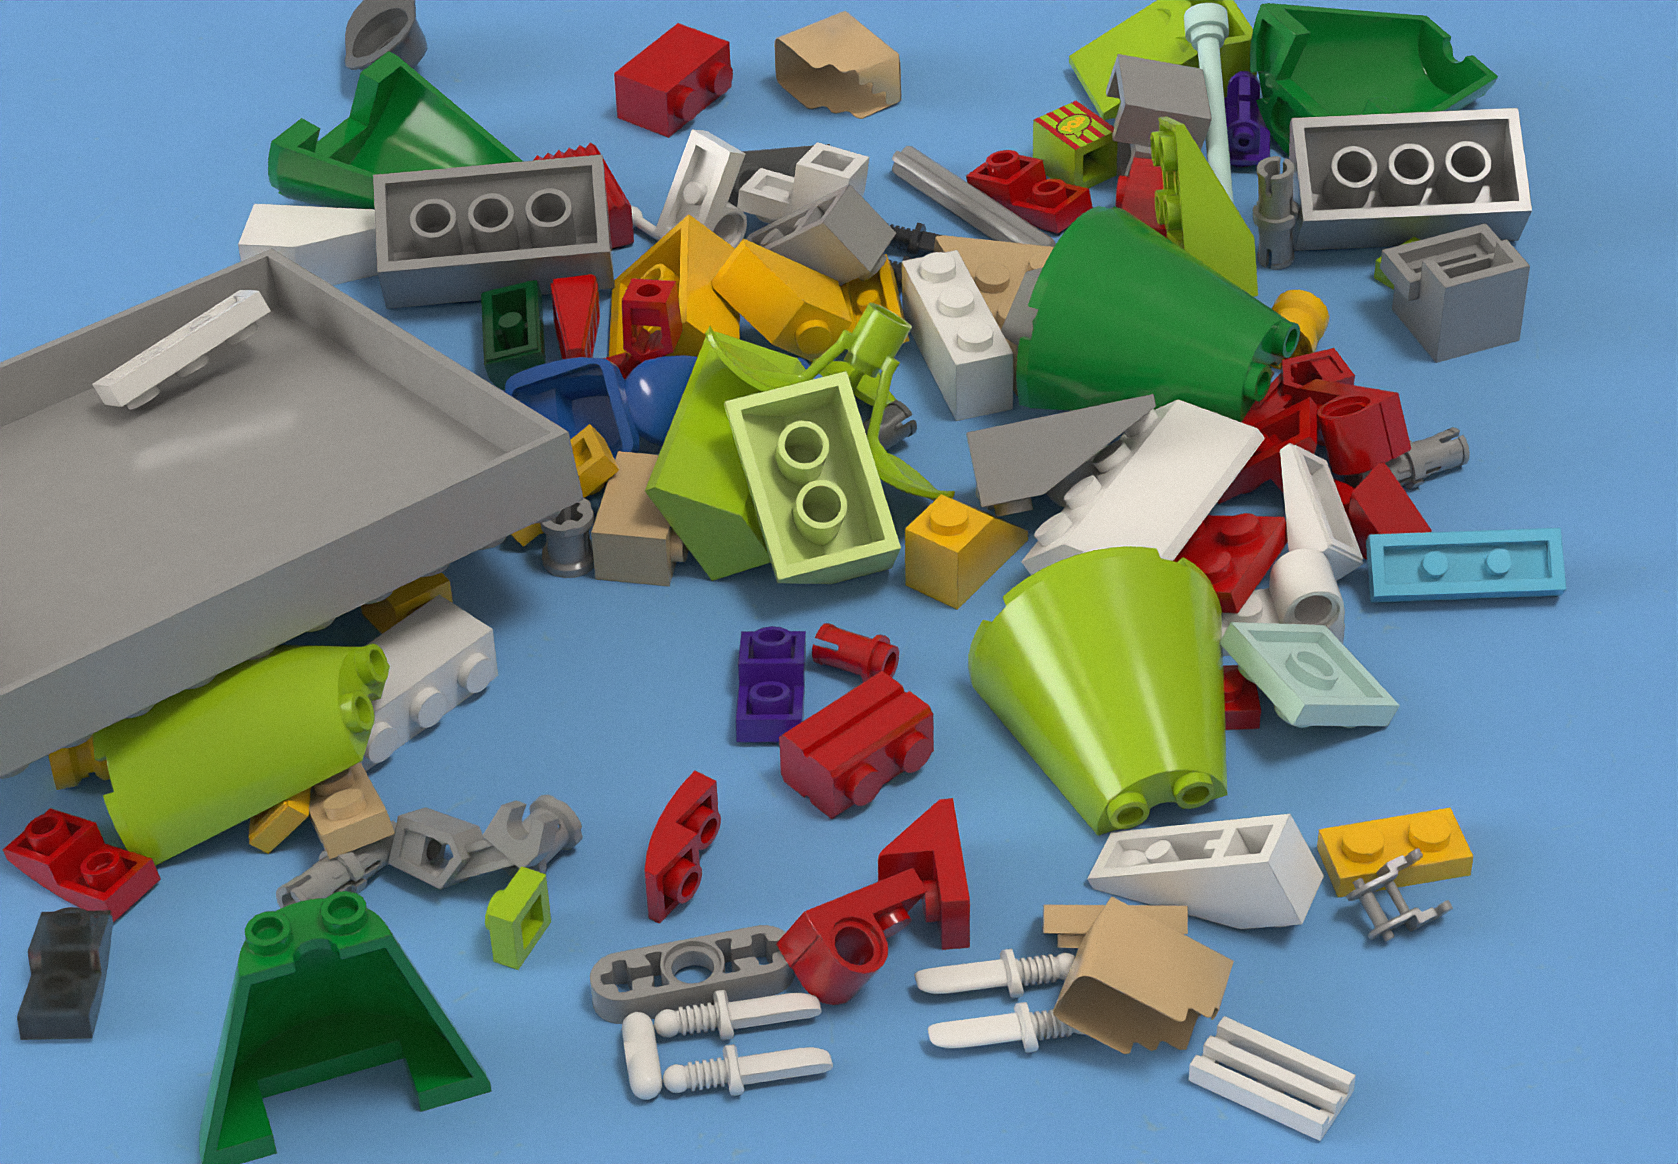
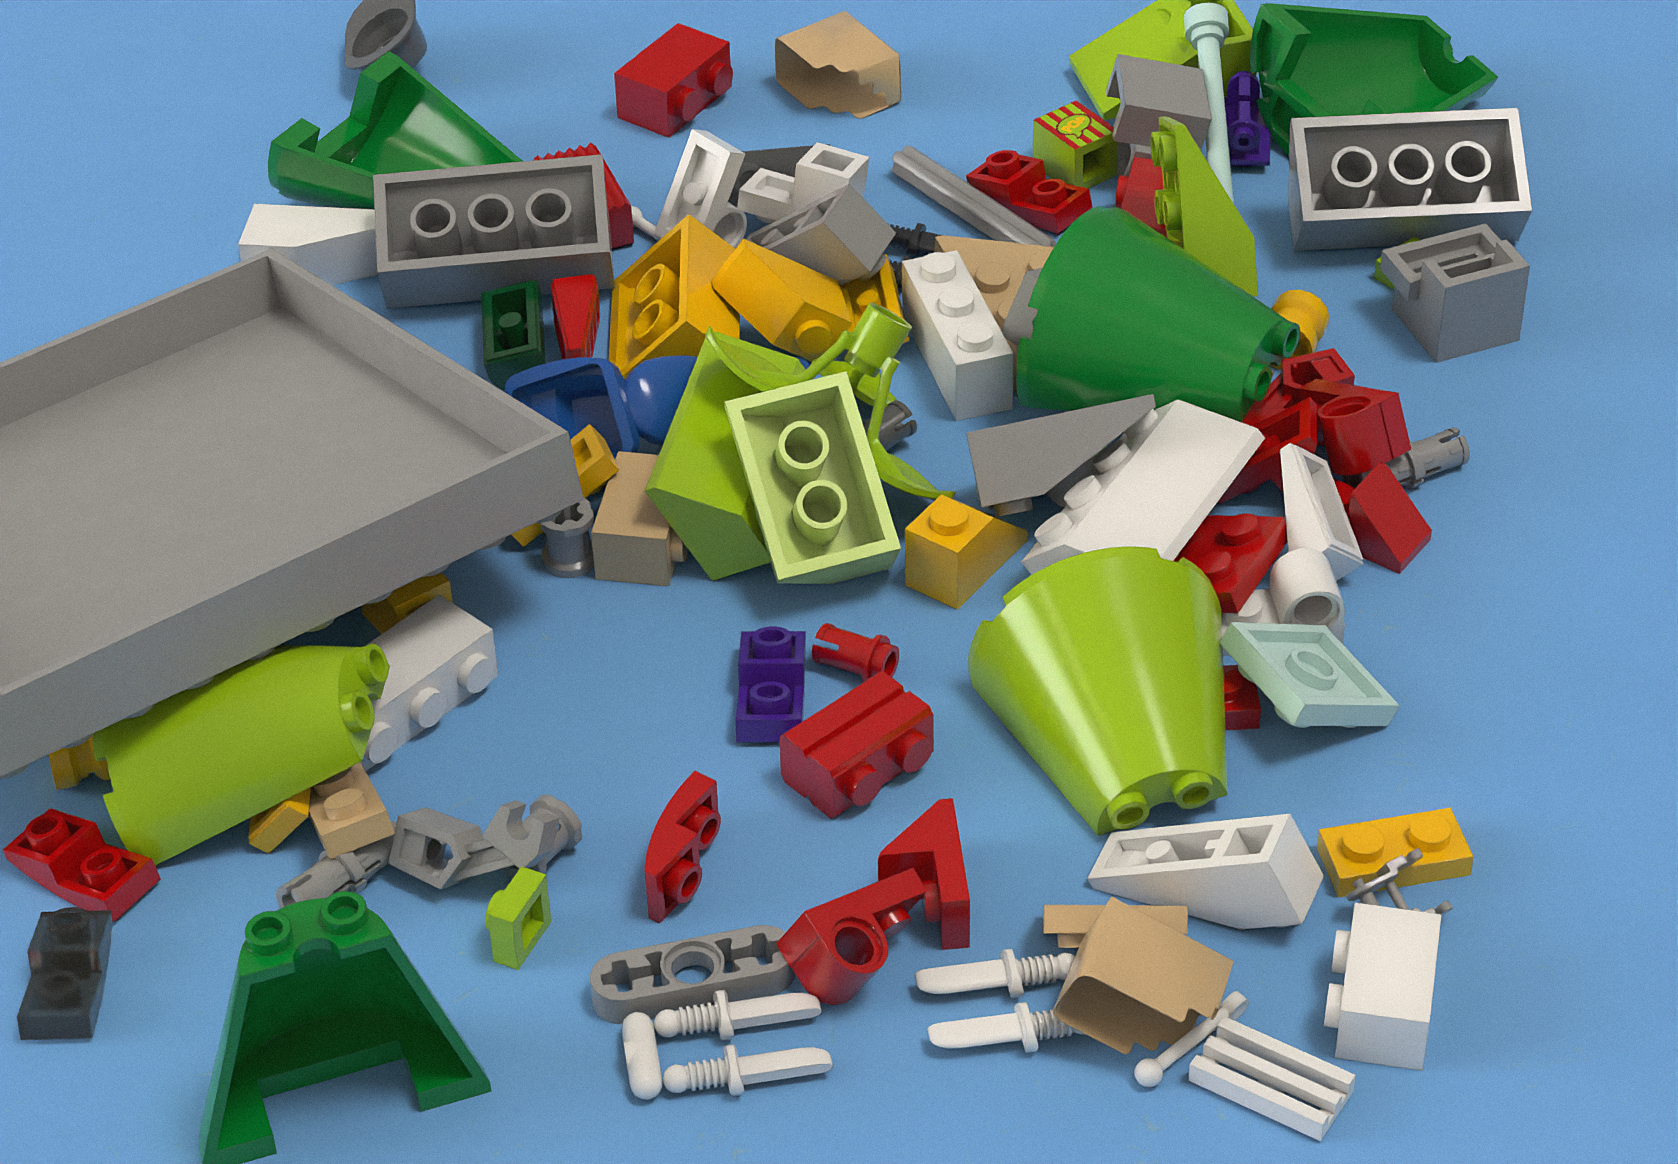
(182, 350): white plate -> none
(648, 304): red piece -> none
(1150, 1071): none -> white hinge
(1275, 212): light grey pin -> none
(1386, 986): none -> white brick
(1465, 565): medium azure plate -> none

